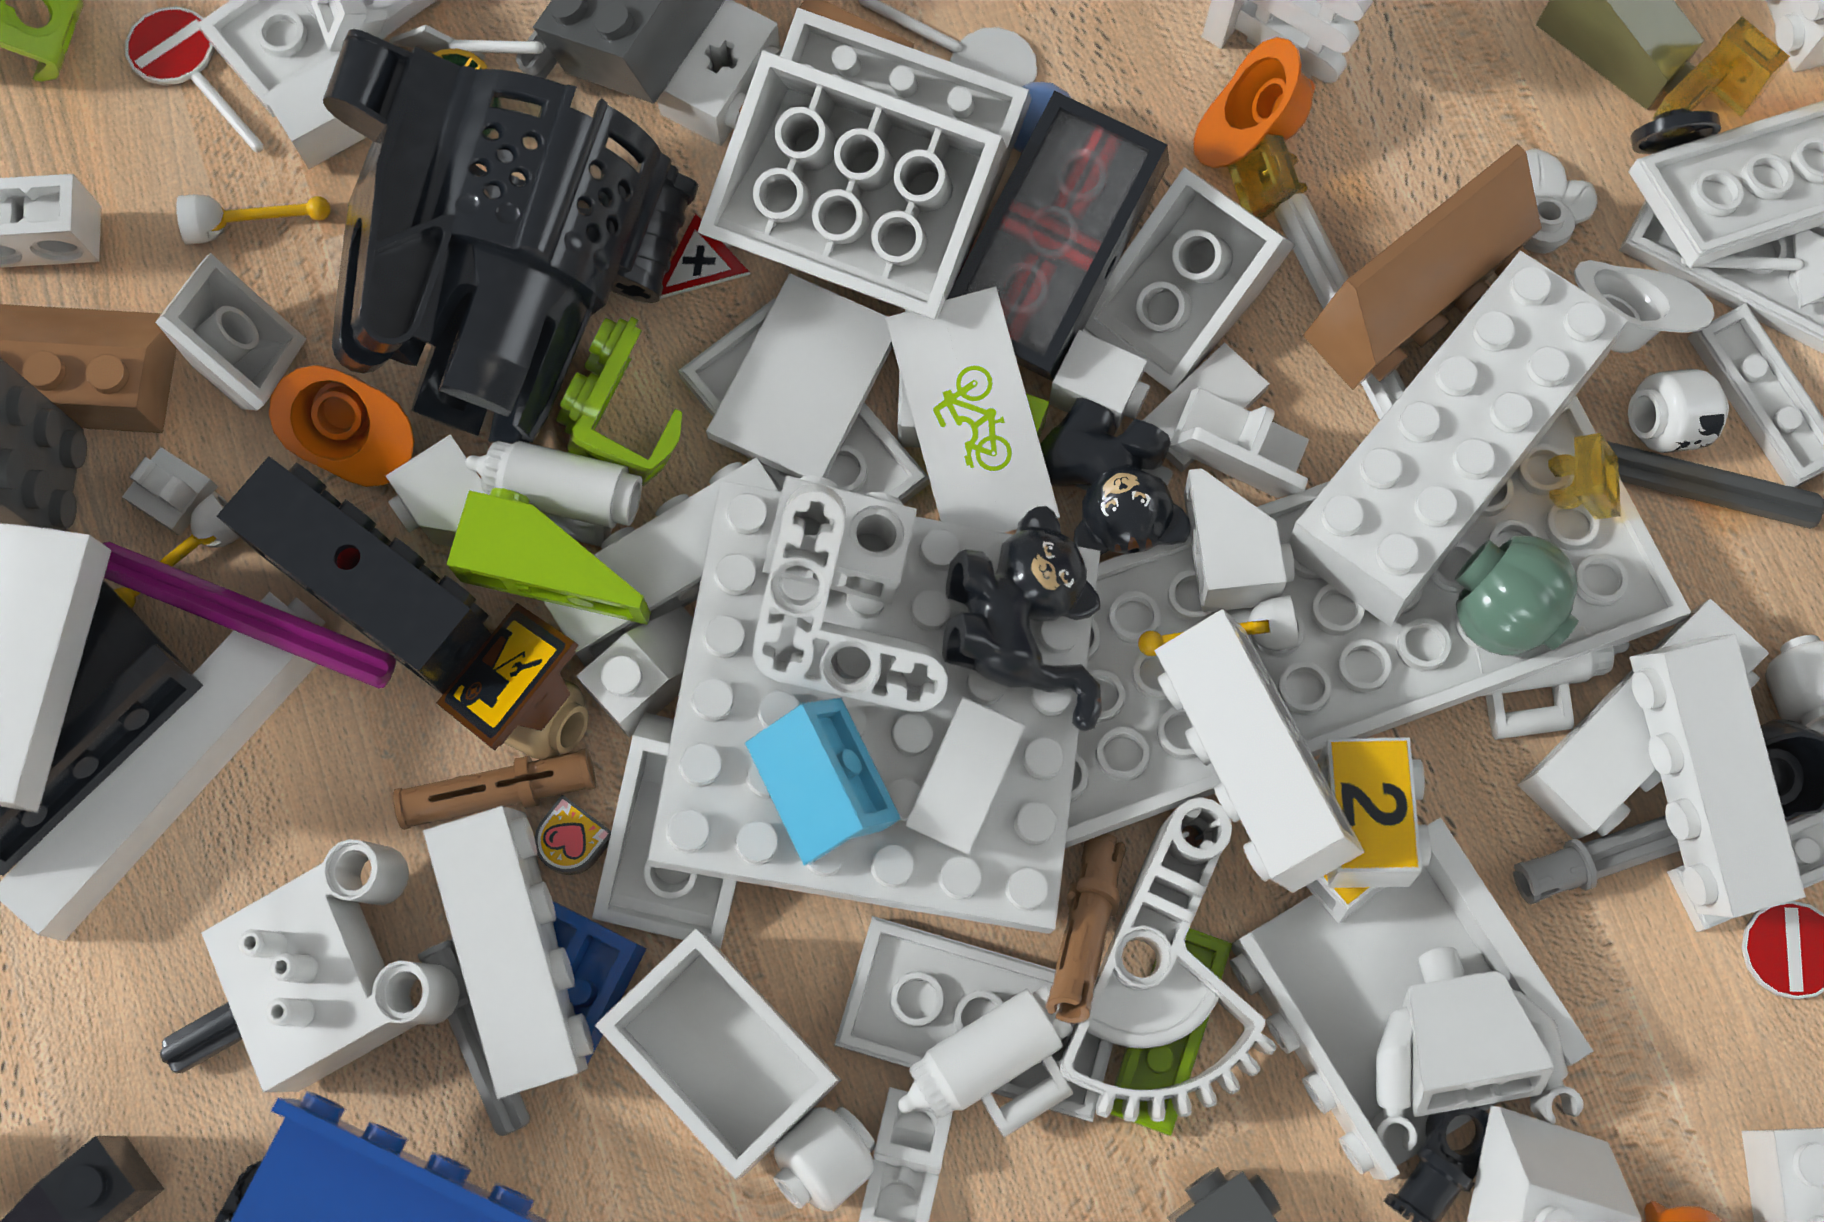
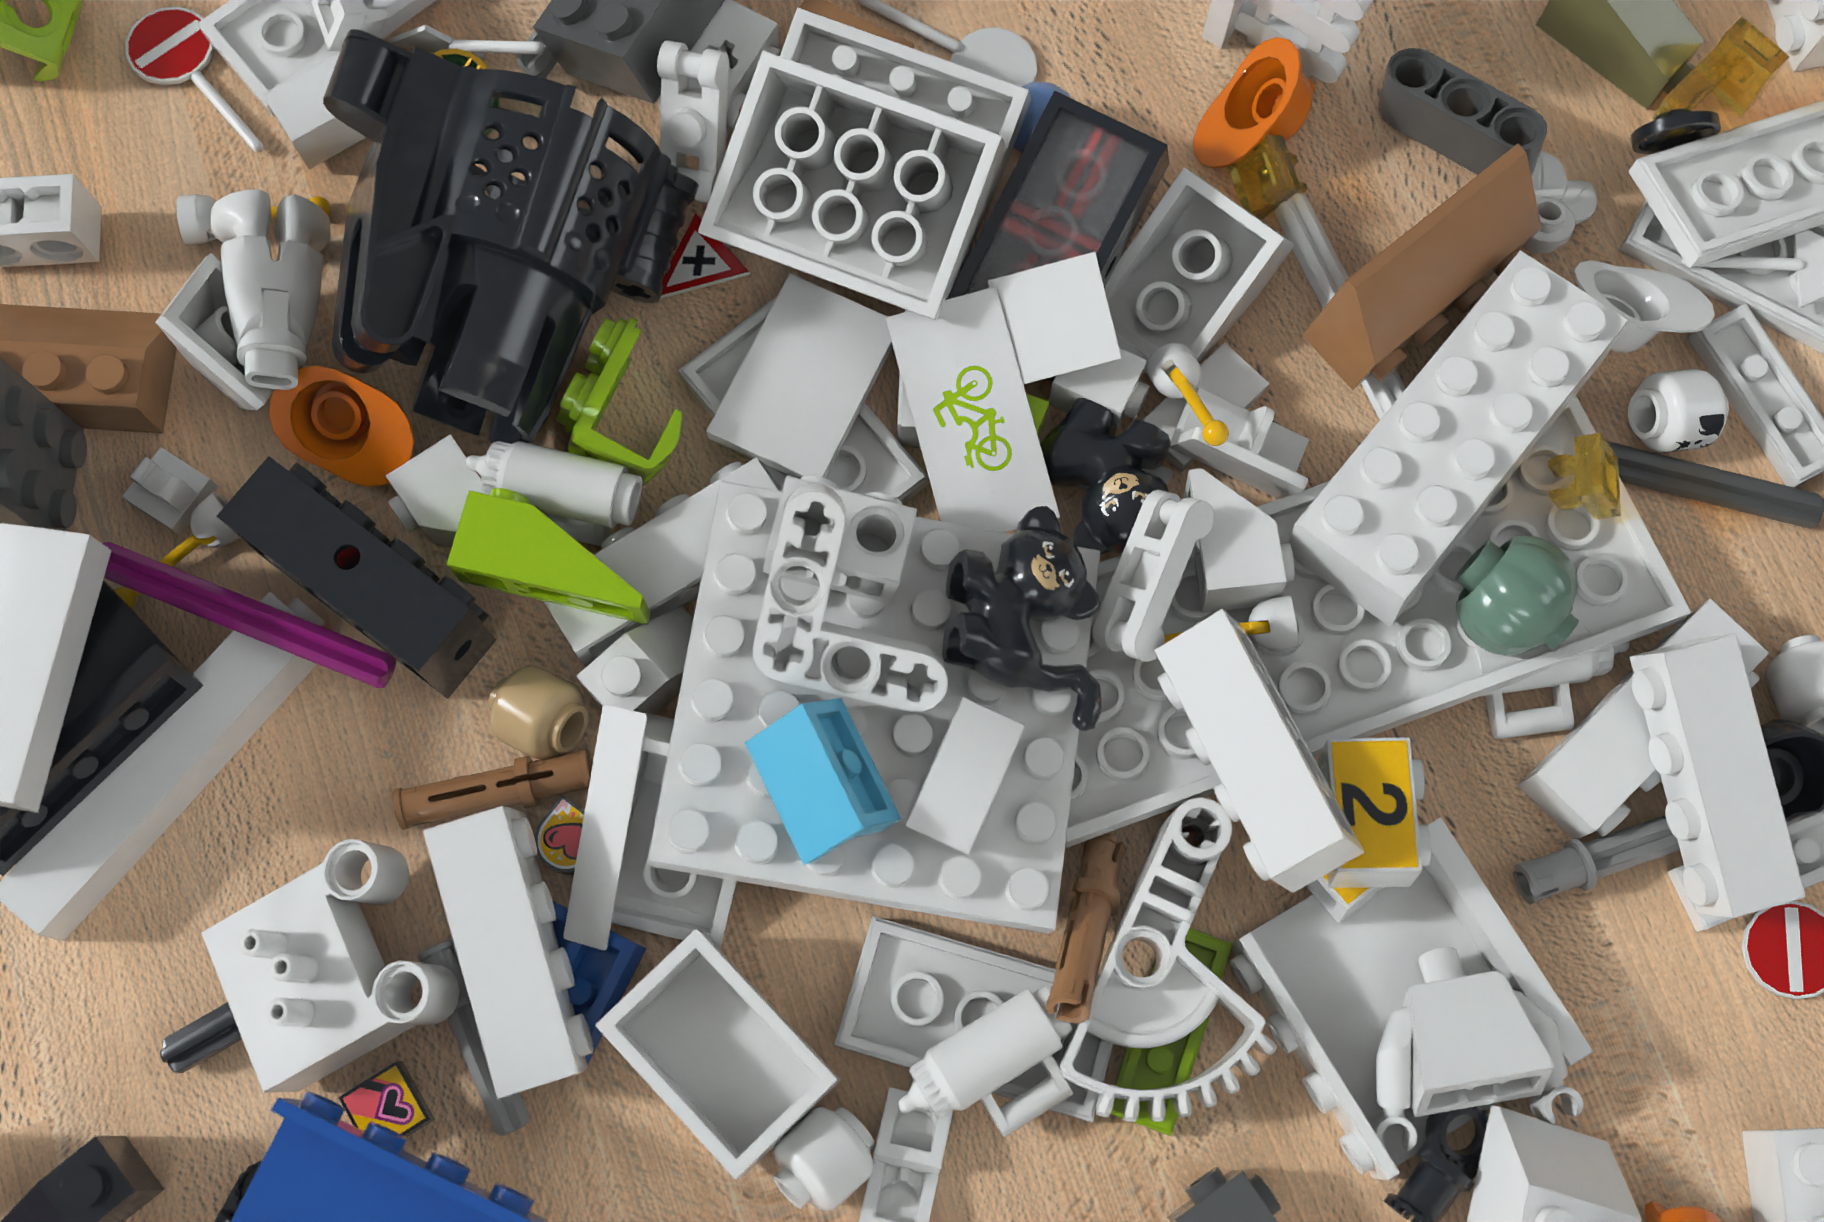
(271, 300): none -> white piece
(388, 1100): none -> tile
(511, 679): piece -> none
(605, 826): none -> white sticker
(693, 117): none -> white plate
(1058, 317): none -> white sticker
(1150, 573): none -> white plate
(1181, 384): none -> hinge
(1456, 112): none -> dark grey beam

